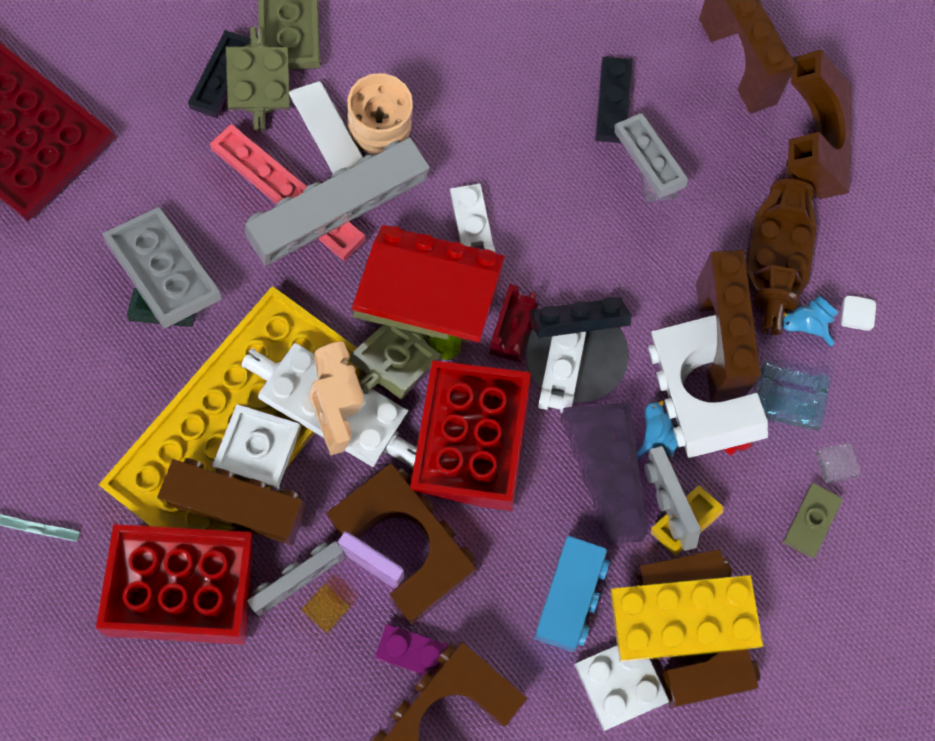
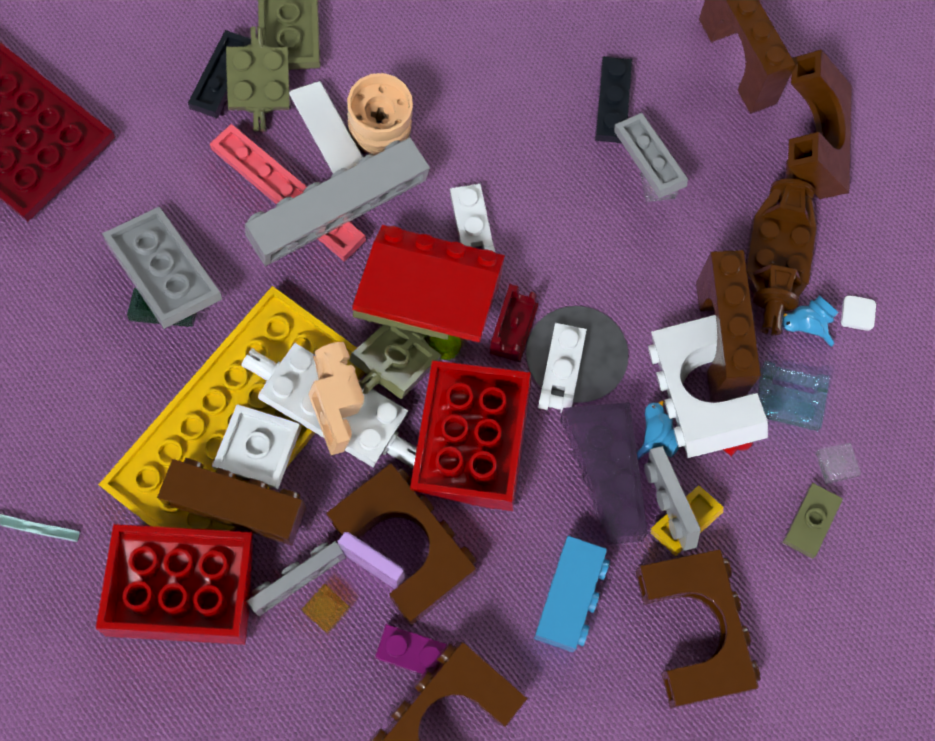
(579, 317): black plate -> none
(620, 688): white plate -> none
(685, 618): yellow plate -> none

